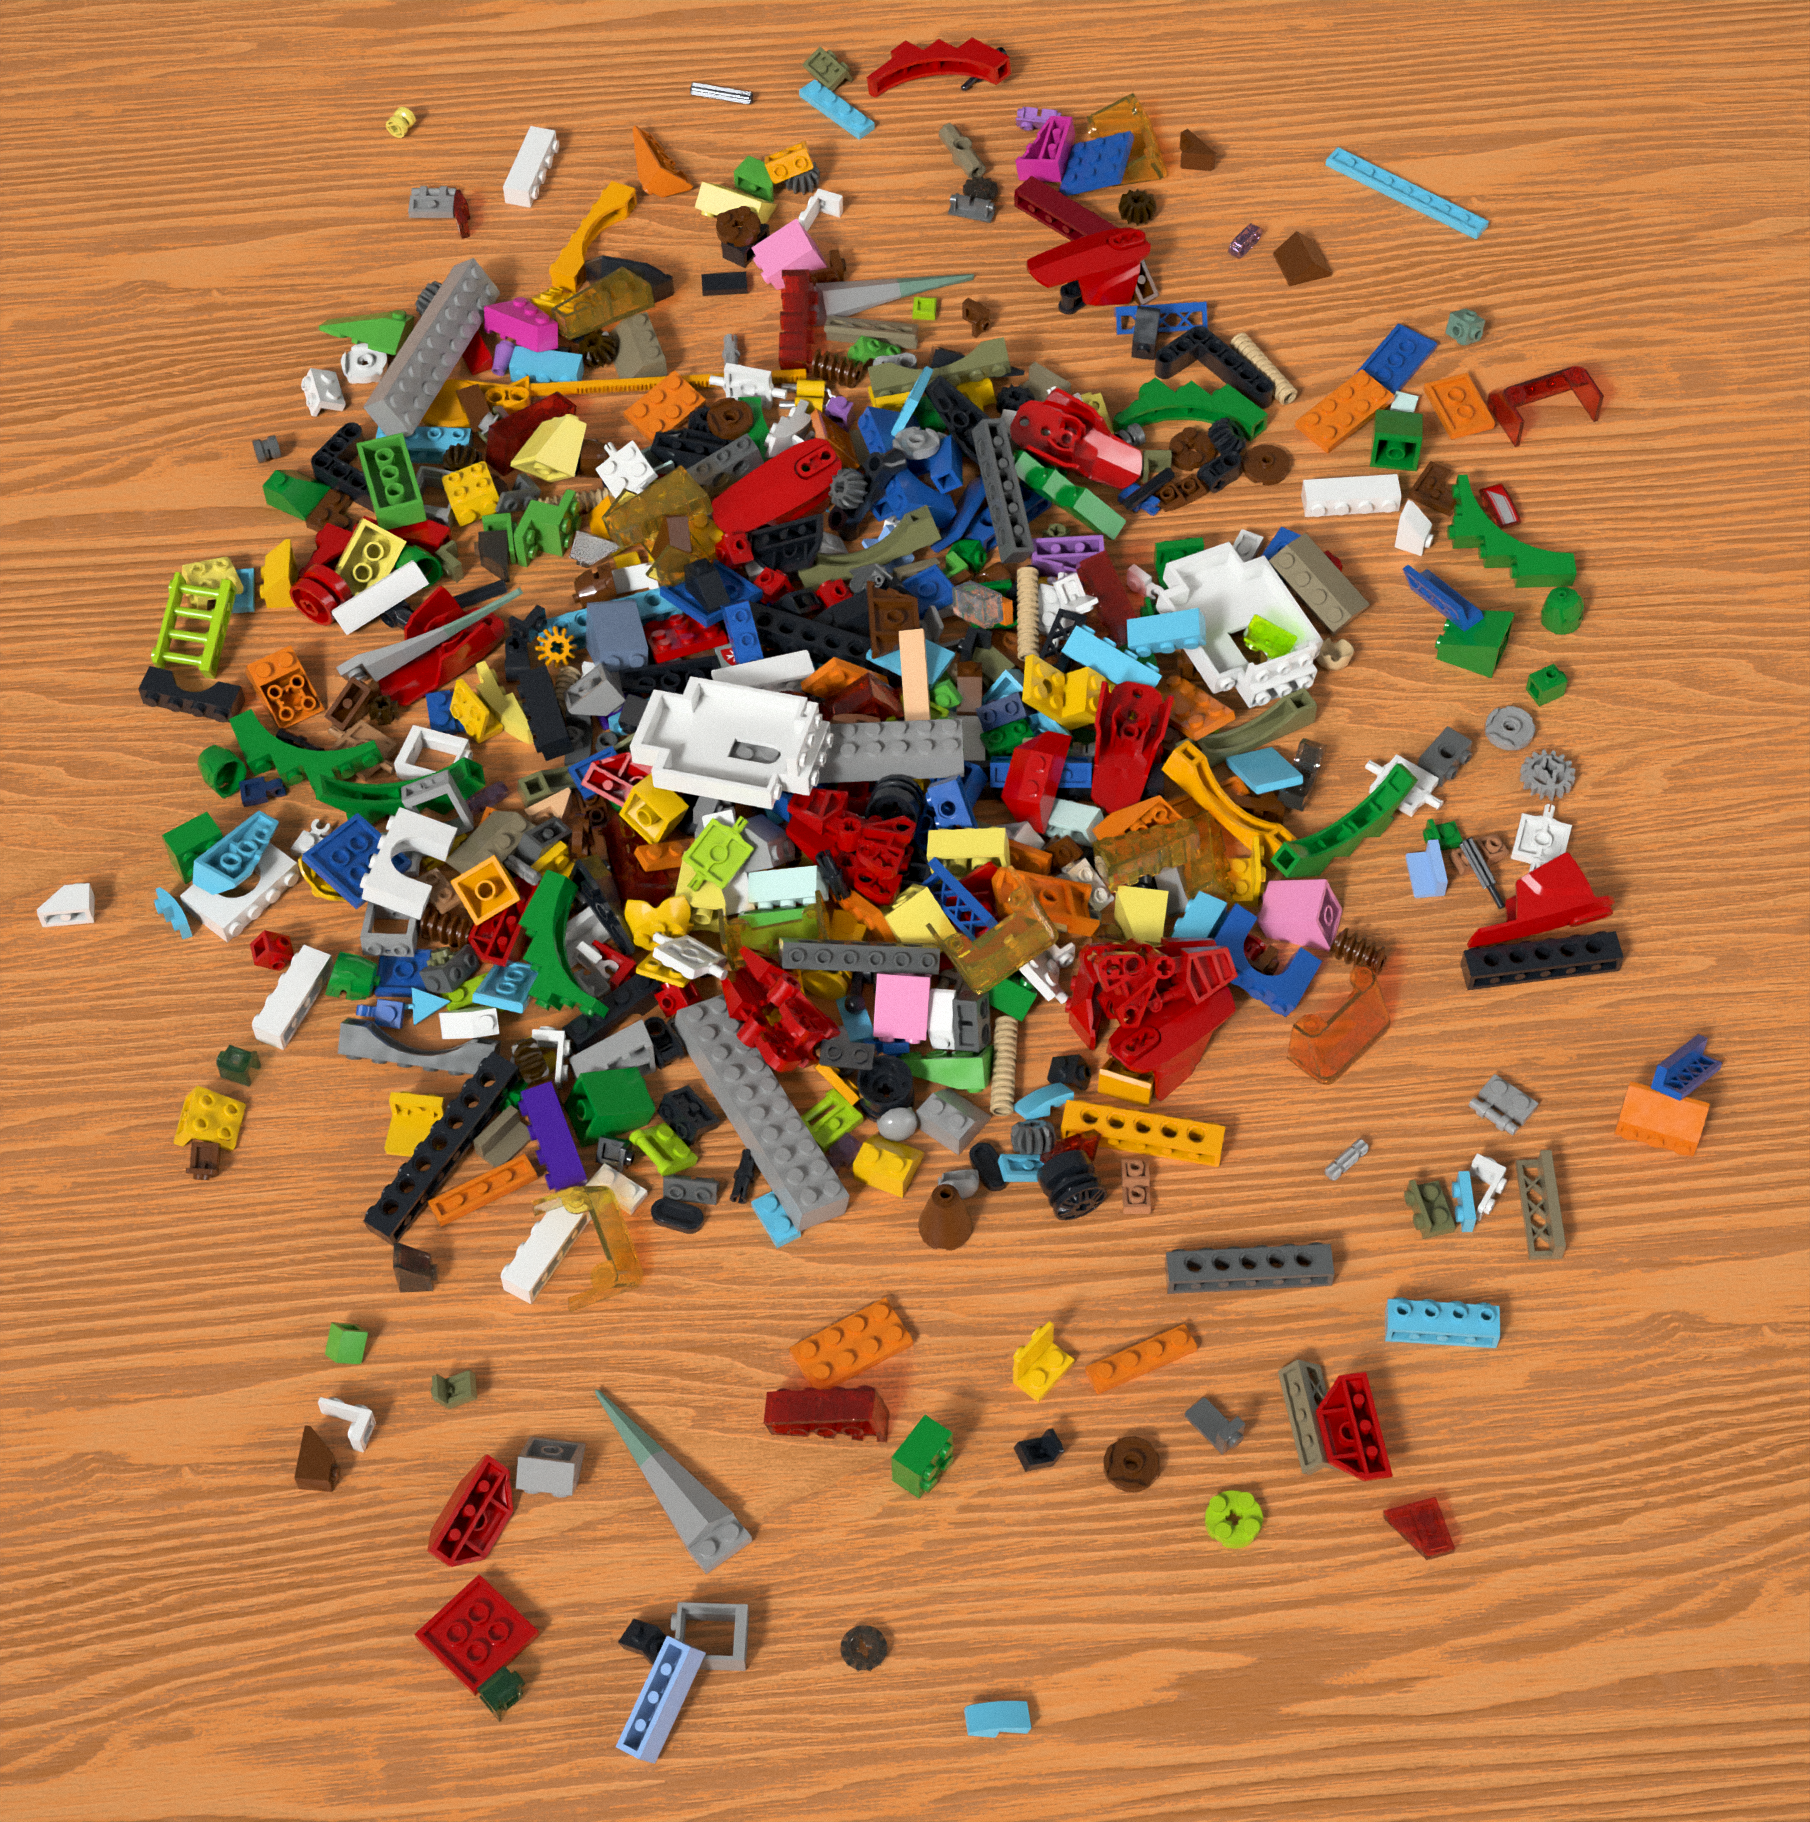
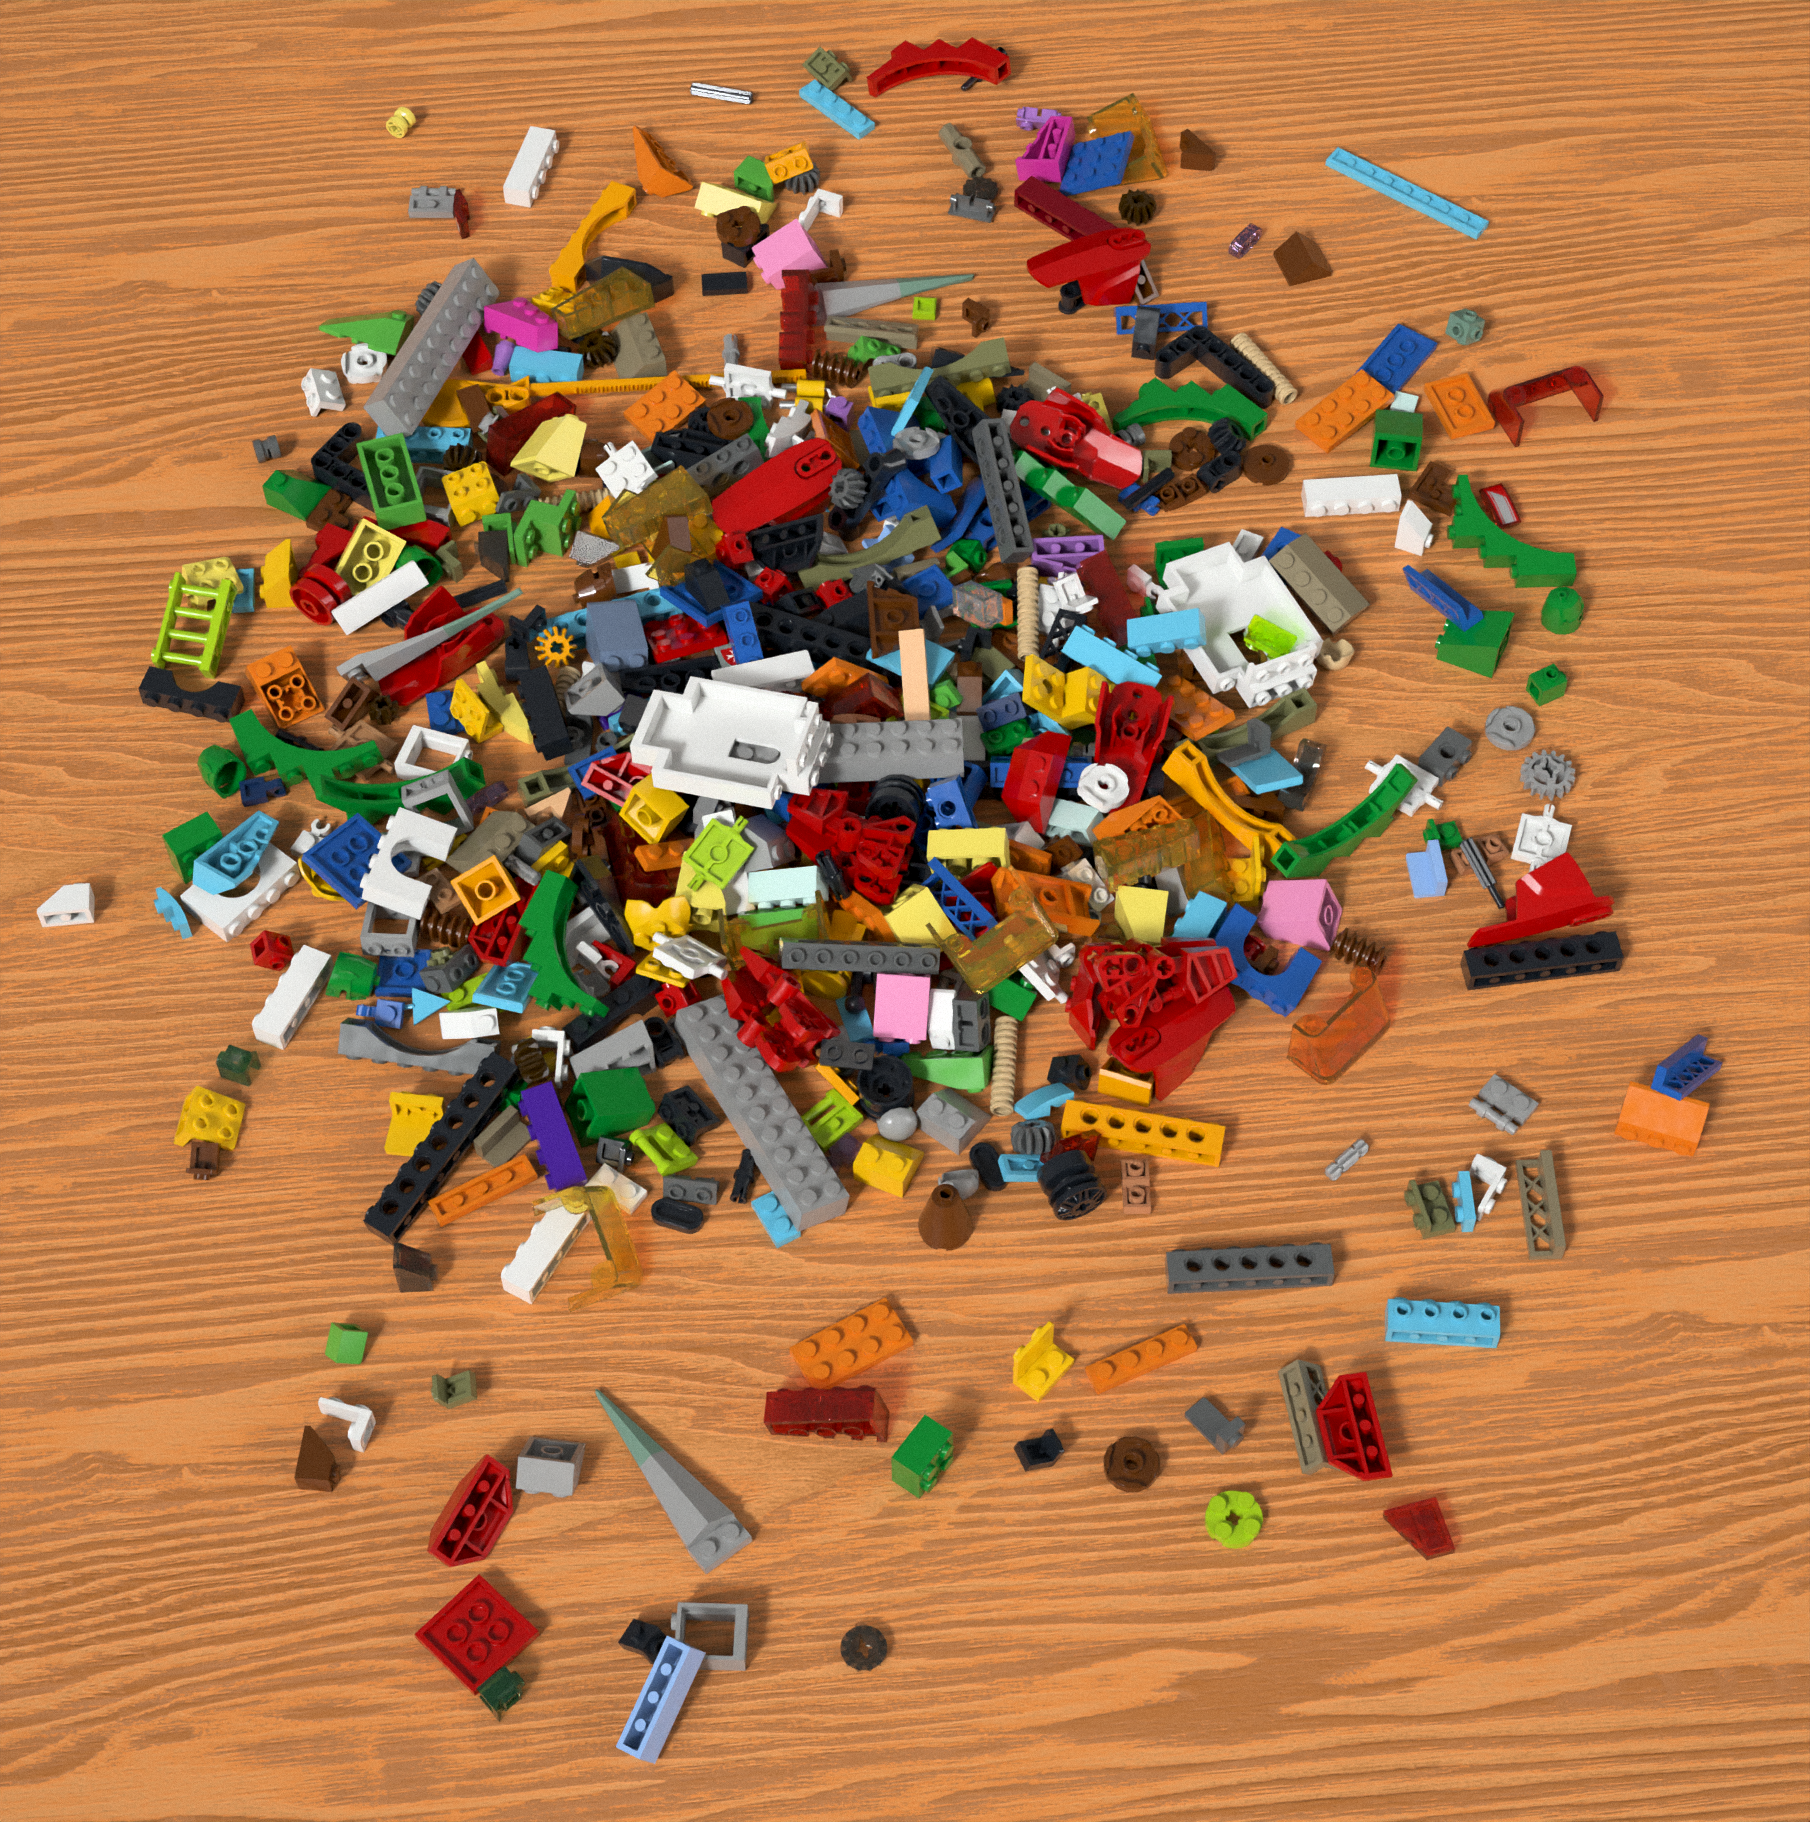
(998, 1716): medium azure slope -> none
(1101, 798): none -> white plate
(1257, 746): none -> dark grey bracket

